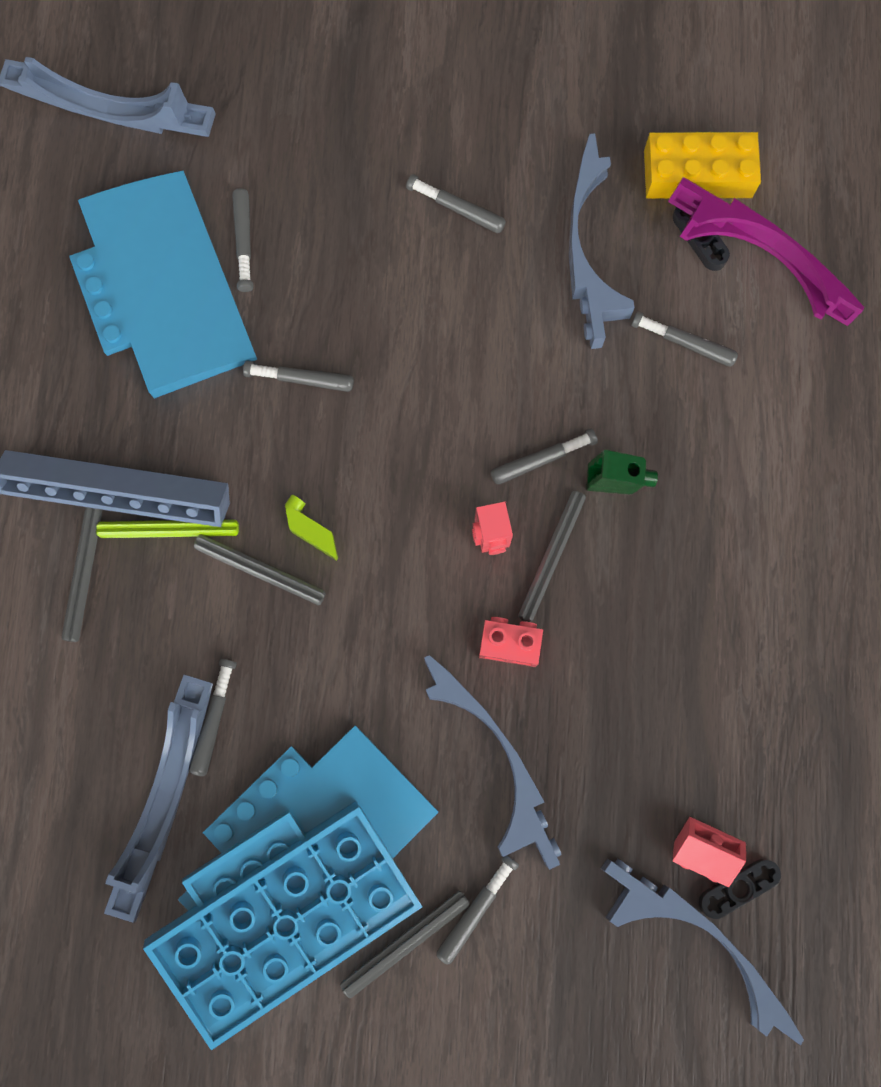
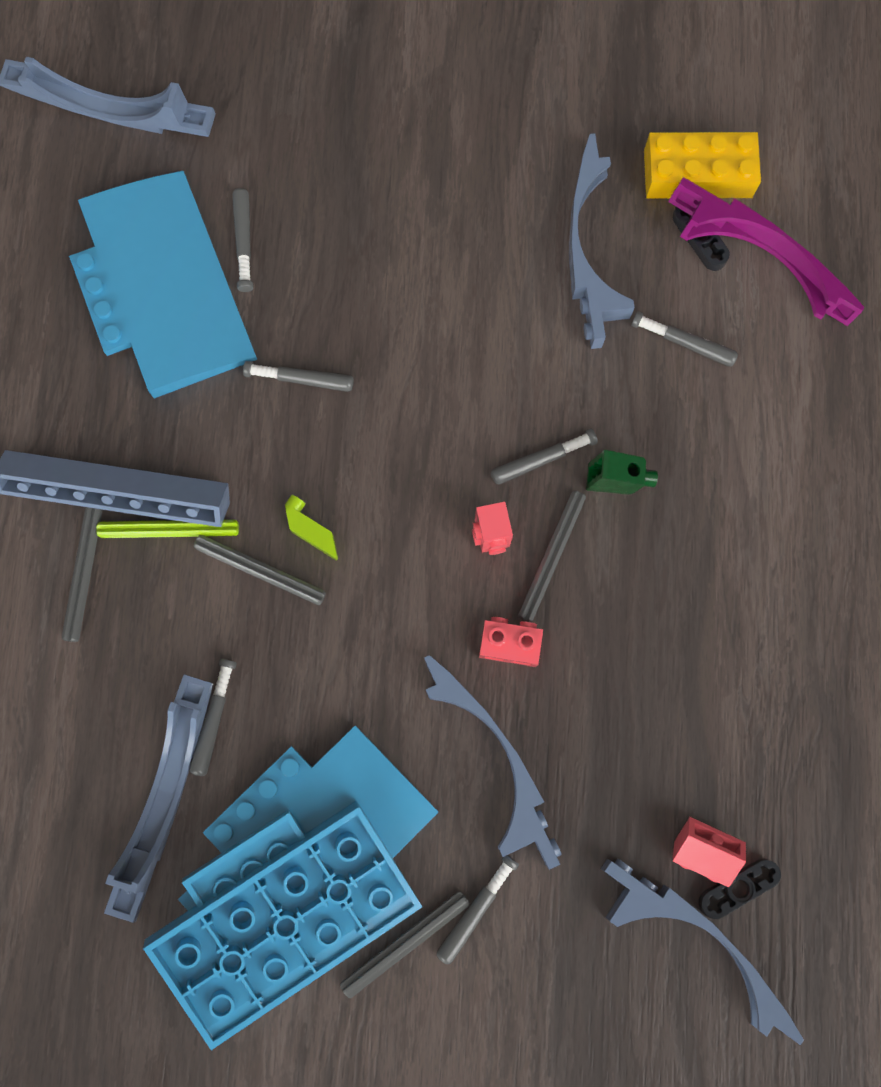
(469, 210): dark grey piece -> none

